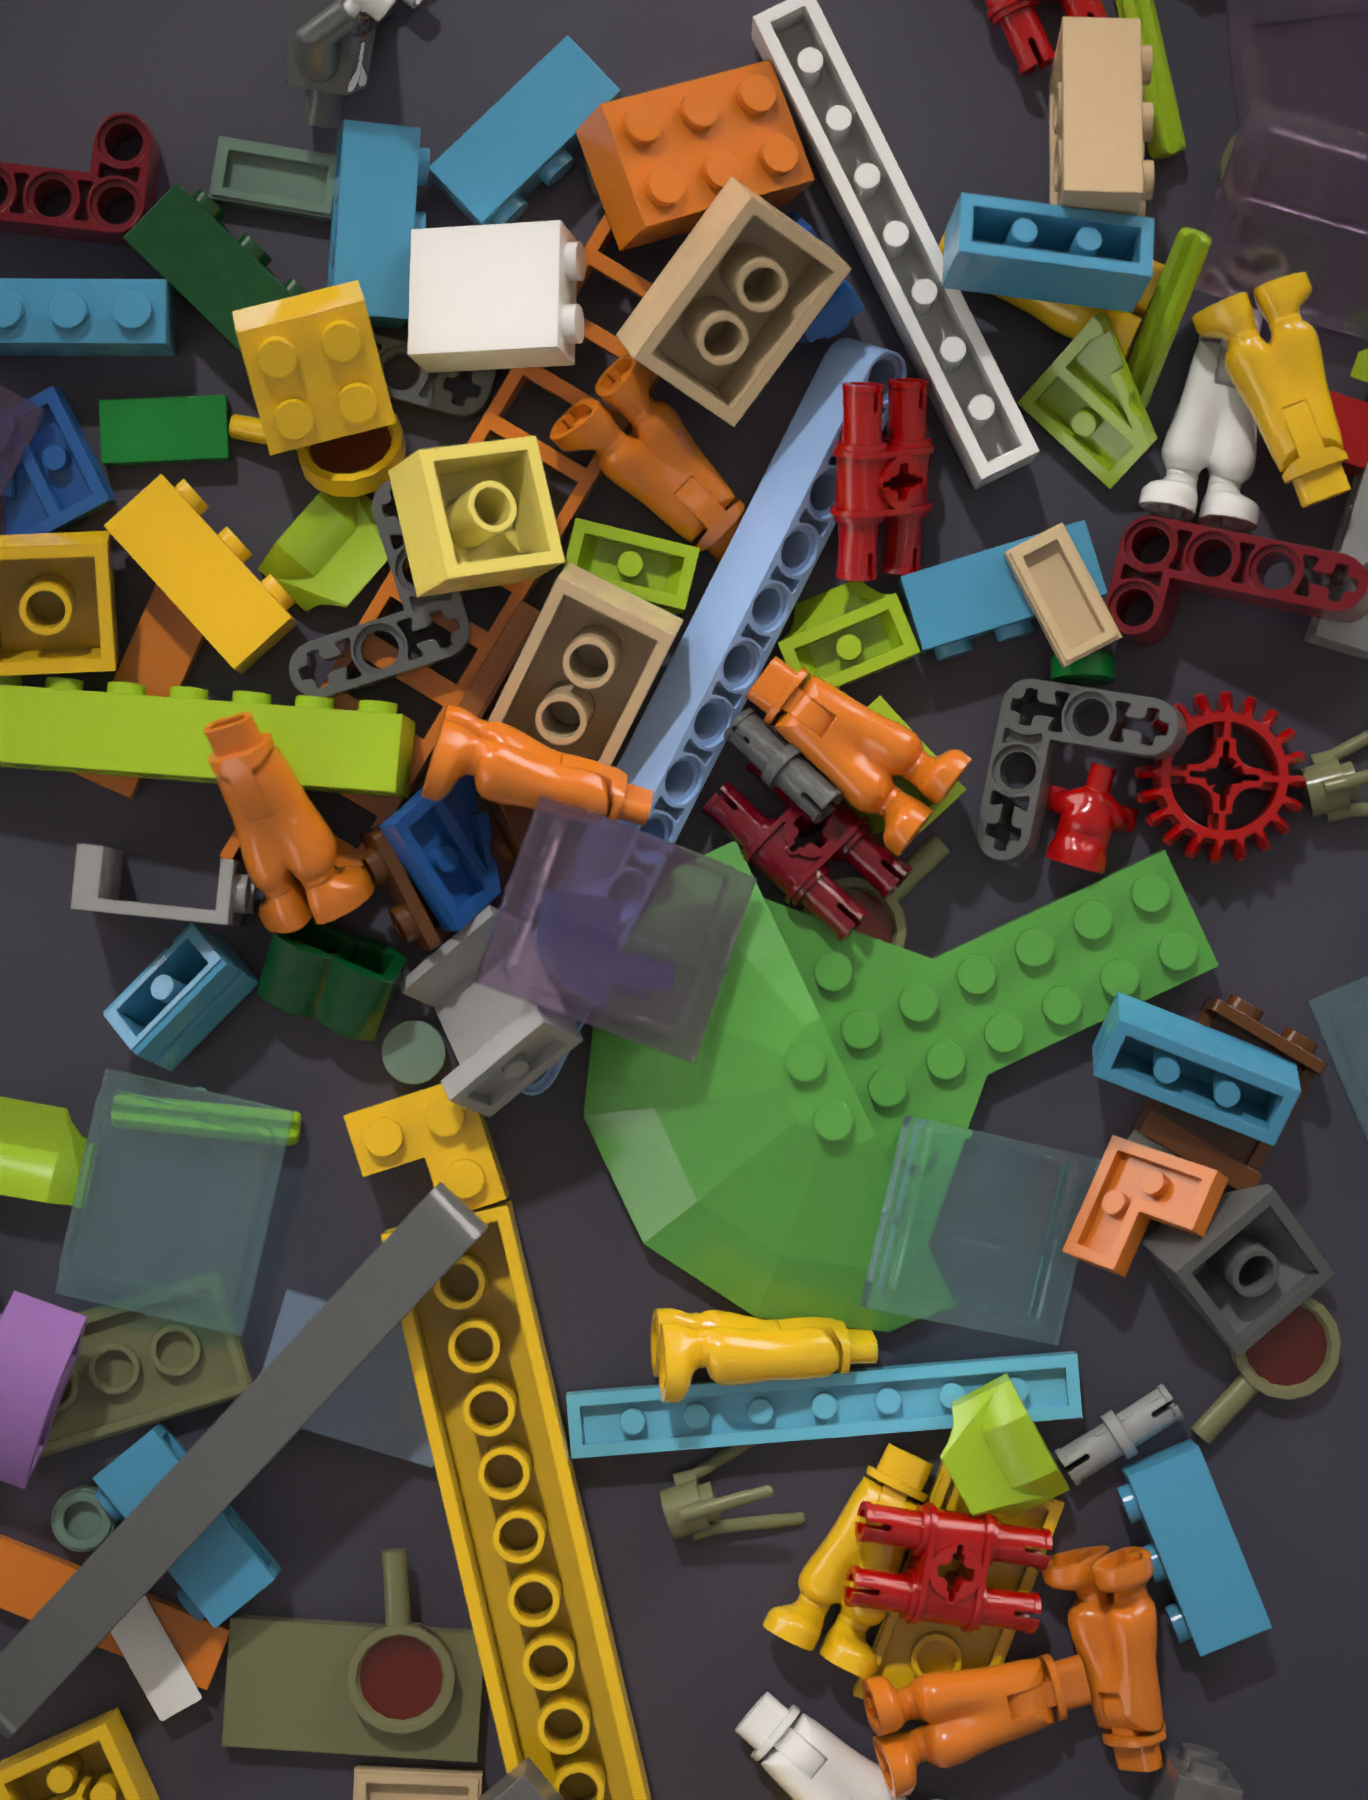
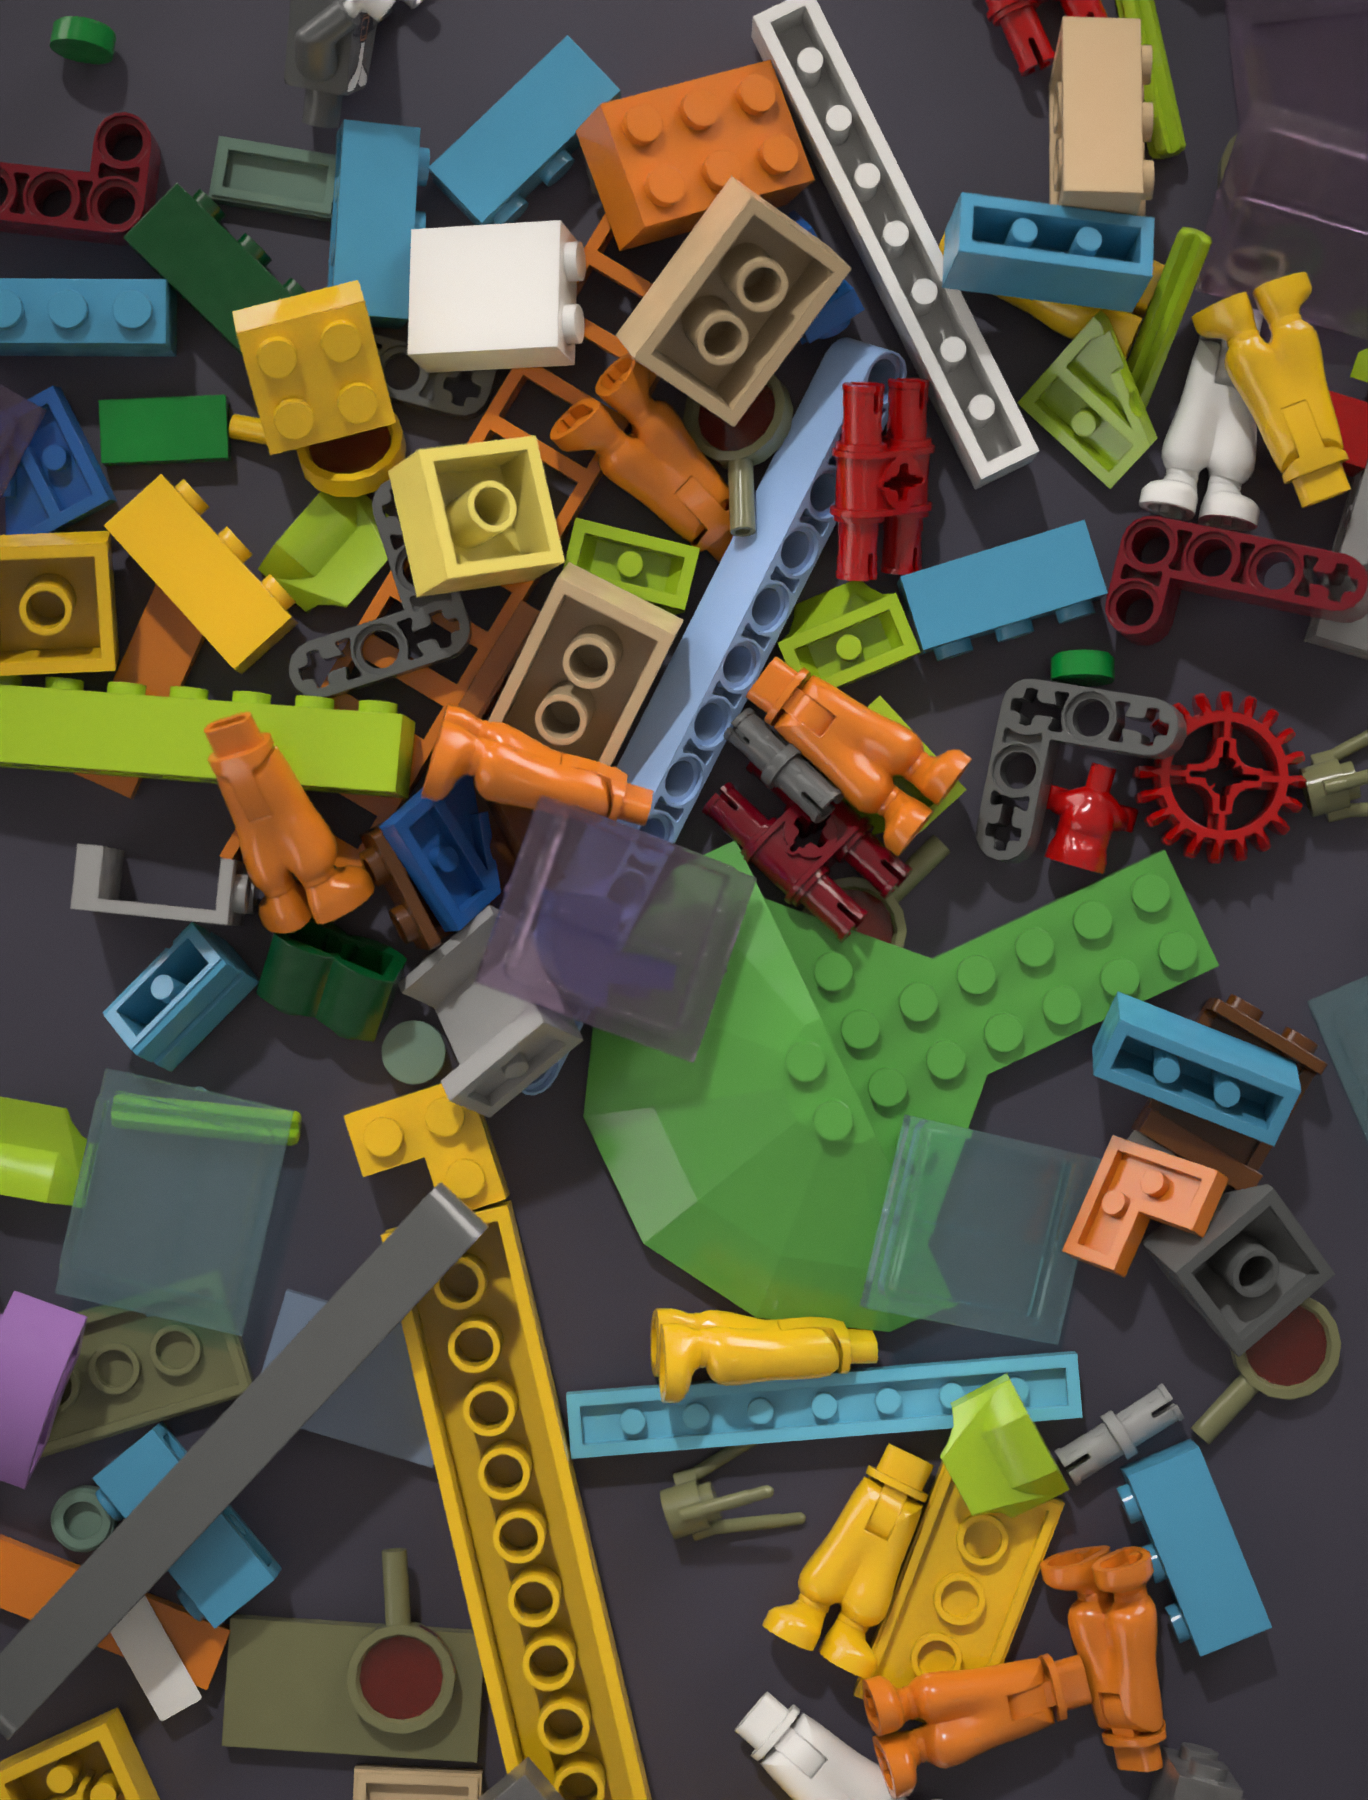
(83, 40): none -> green tile
(741, 447): none -> olive piece
(961, 1595): red pin -> none
(1062, 595): tan tile -> none

